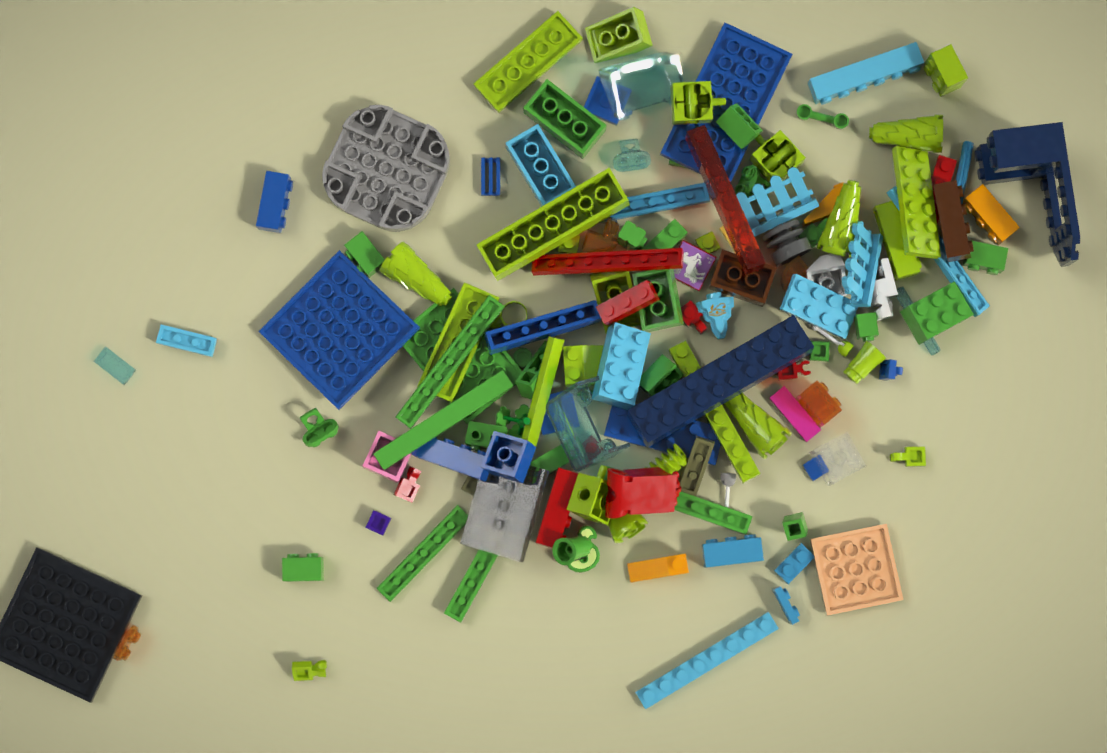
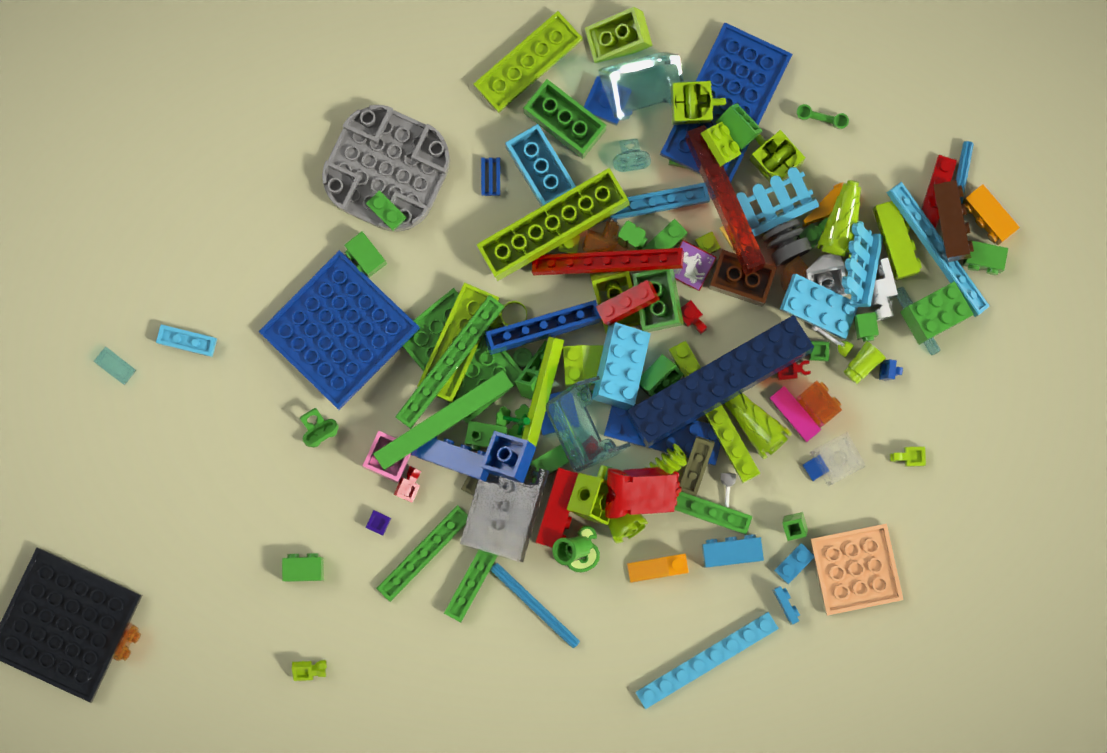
(274, 202): blue brick -> none
(386, 210): none -> bright green plate
(414, 274): lime cone -> none
(536, 606): none -> dark azure axle
(716, 311): medium azure rock -> none
(721, 143): none -> lime plate
(748, 179): bright green bracket -> none
(866, 73): medium azure brick -> none
(916, 133): lime cone -> none
(916, 202): lime plate -> none
(945, 70): lime brick -> none
(1035, 154): dark blue bracket -> none

